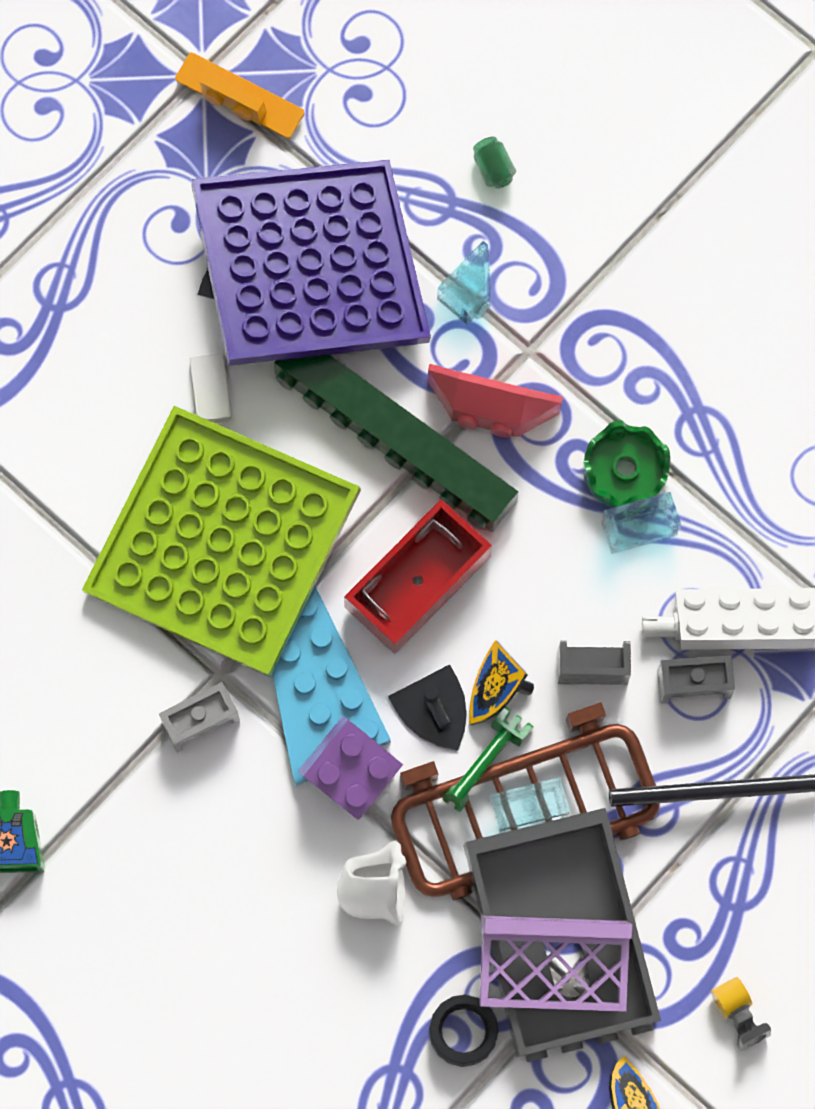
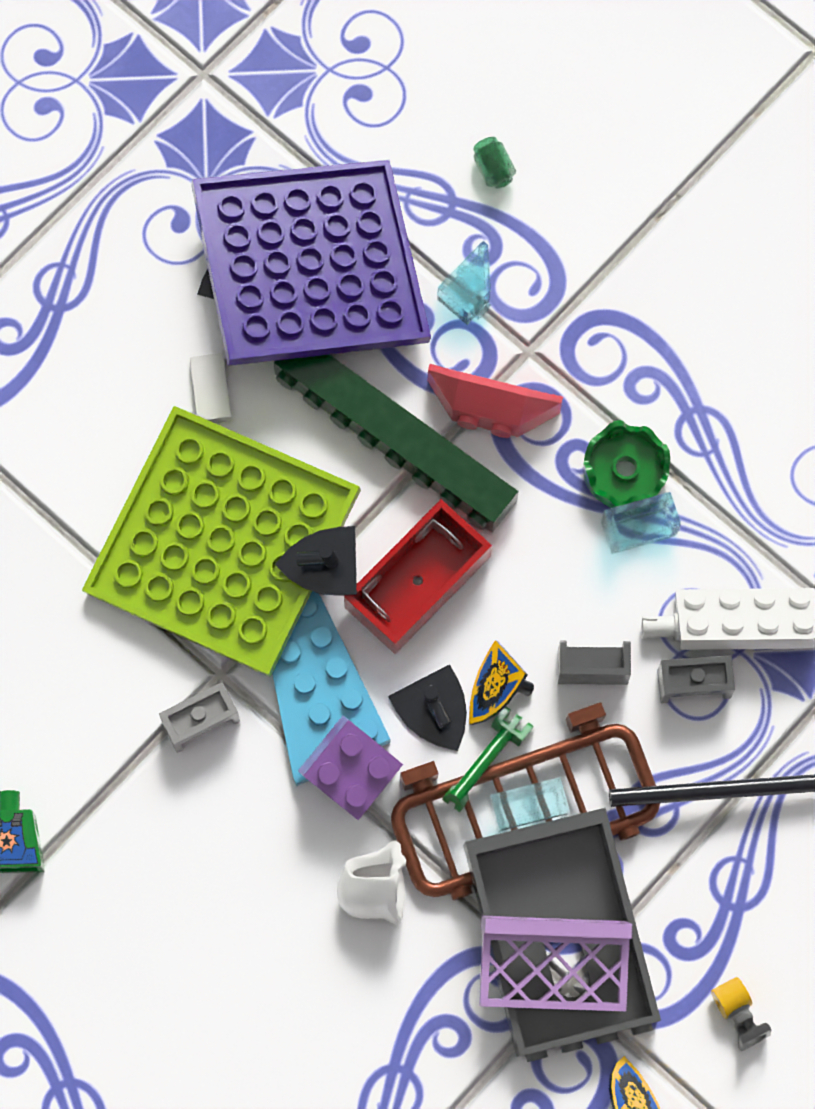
(239, 95): light orange bracket -> none
(323, 562): none -> black shield
(436, 1037): black tyre -> none

